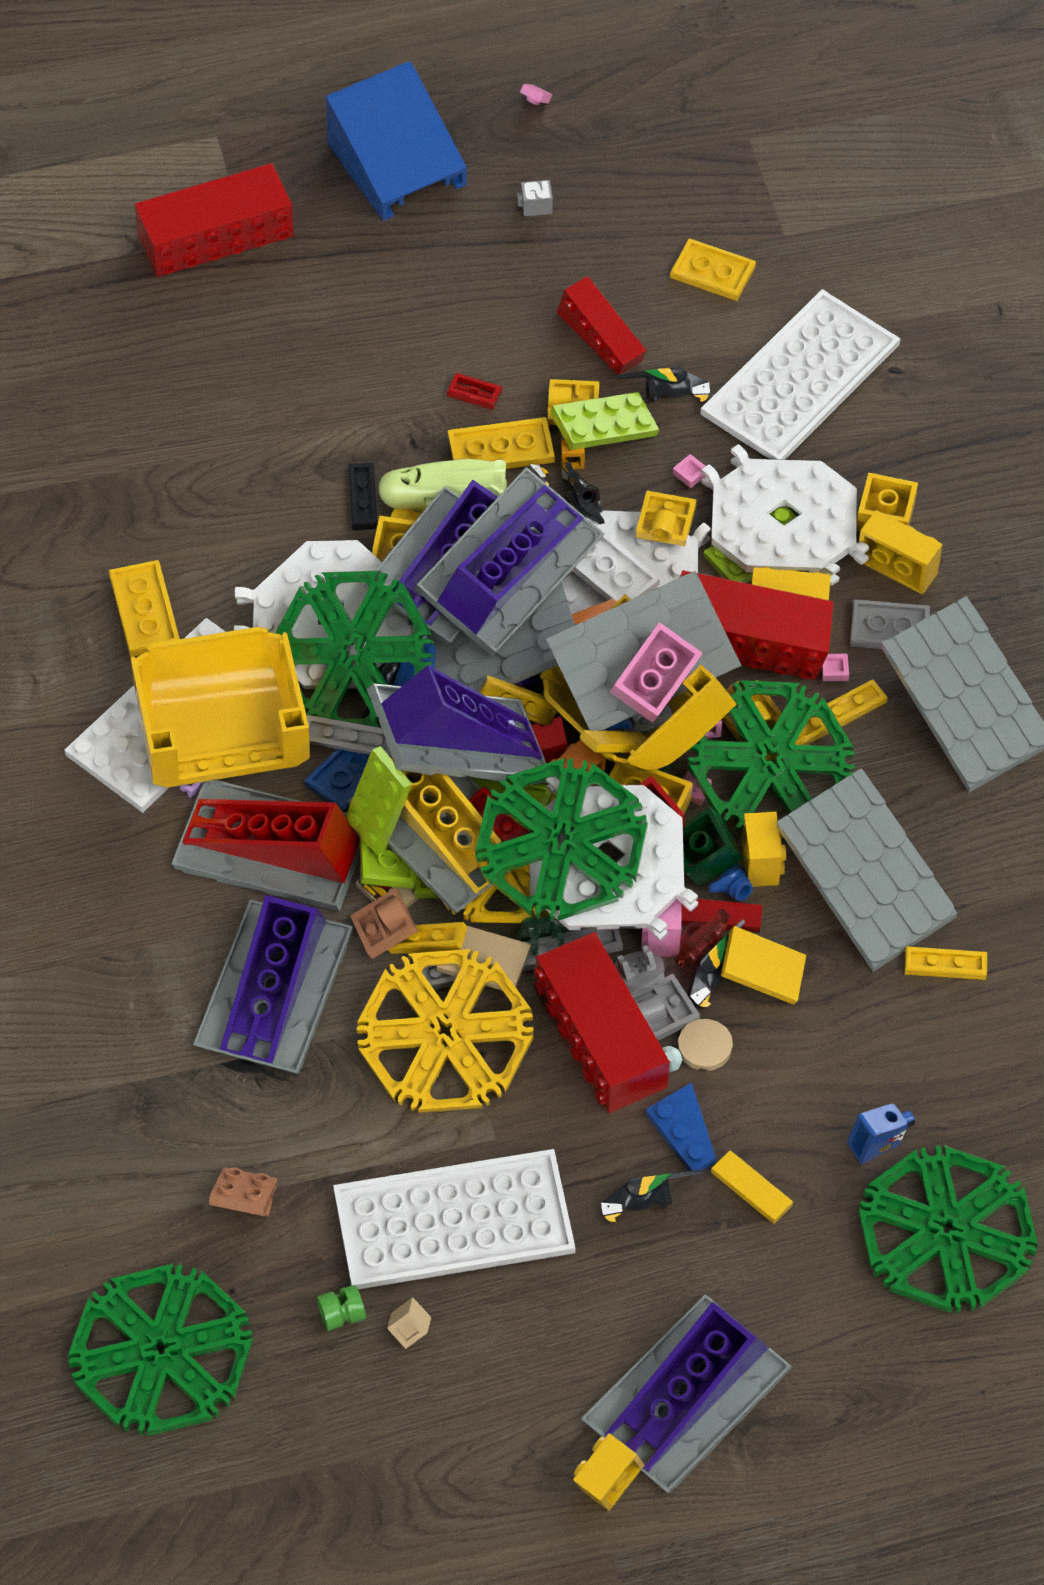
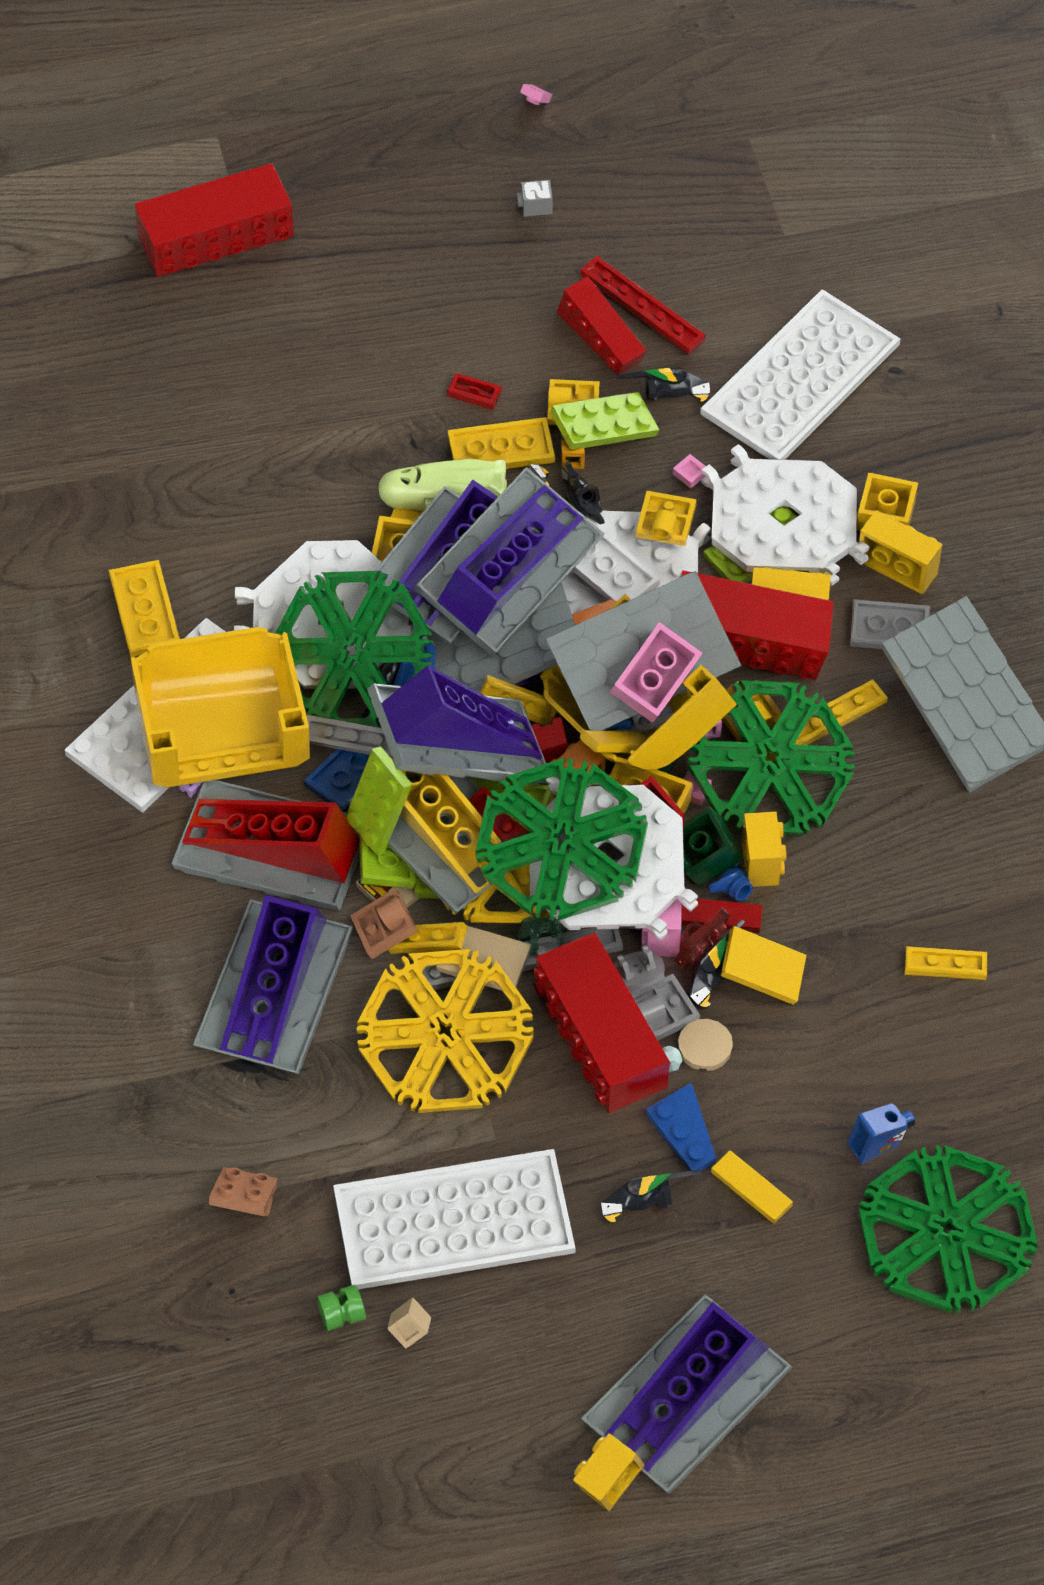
(170, 1332): green plate -> none
(363, 496): black tile -> none
(391, 138): blue windscreen -> none
(643, 305): none -> red plate
(713, 269): yellow tile -> none
(835, 668): bright pink plate -> none
(867, 869): light grey piece -> none

